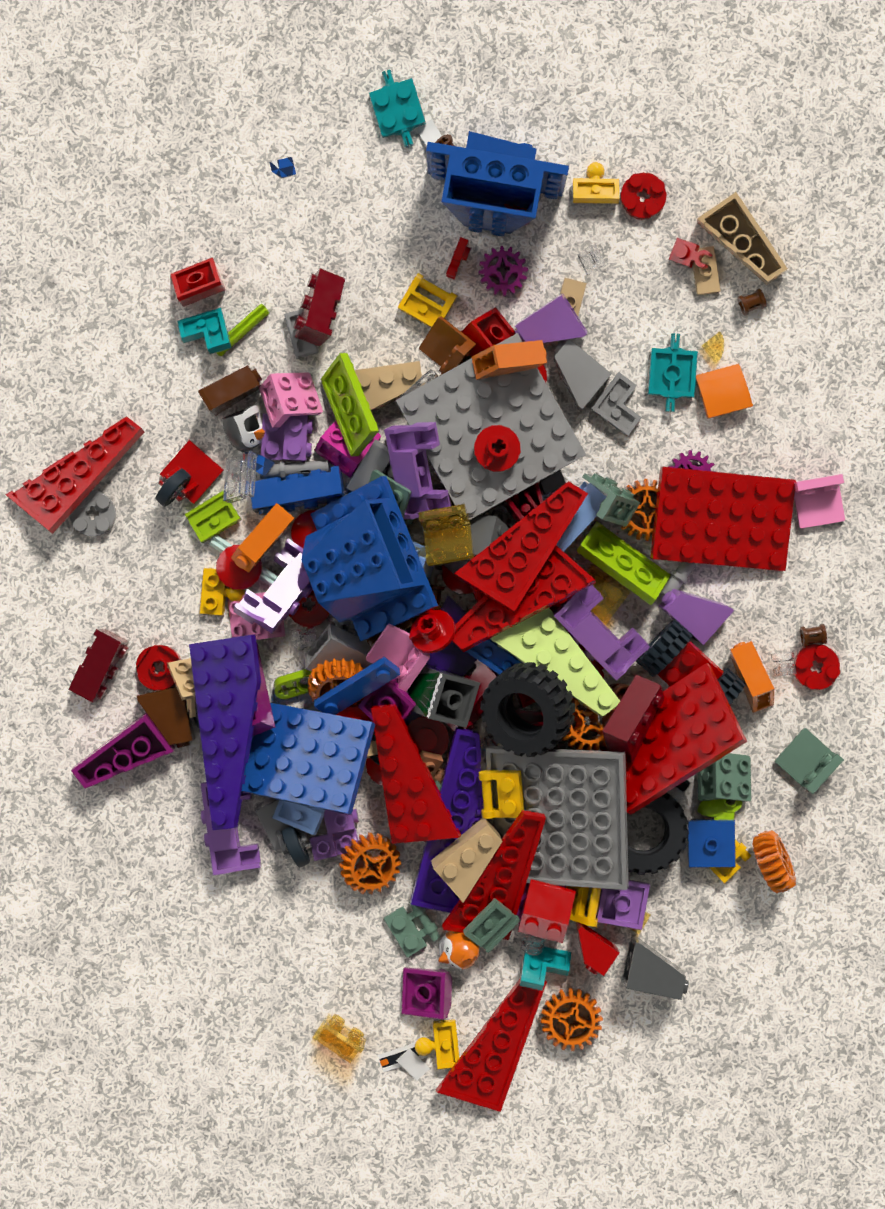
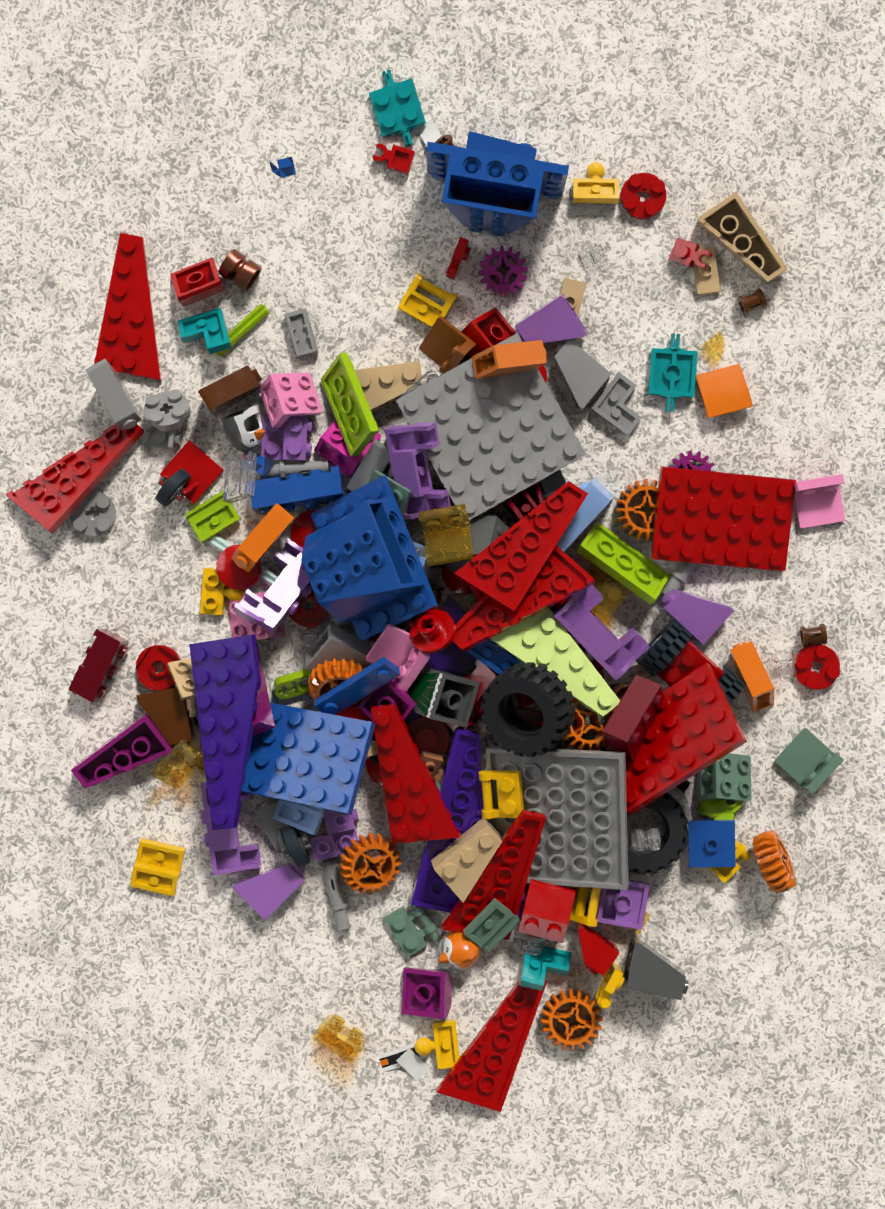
(113, 394): none -> light grey slope
(128, 321): none -> red wing
(157, 867): none -> yellow slope
(158, 403): none -> light grey plate
(163, 440): none -> light grey bracket
(179, 765): none -> clear yellow bracket
(238, 269): none -> copper wheel
(270, 888): none -> medium lavender slope
(319, 307): dark red wedge -> none
(337, 902): none -> light grey pin
(398, 159): none -> red plate
(497, 448): red piece -> none
(611, 981): none -> yellow plate
(619, 503): sand green bracket -> none
(645, 840): none -> clear wheel

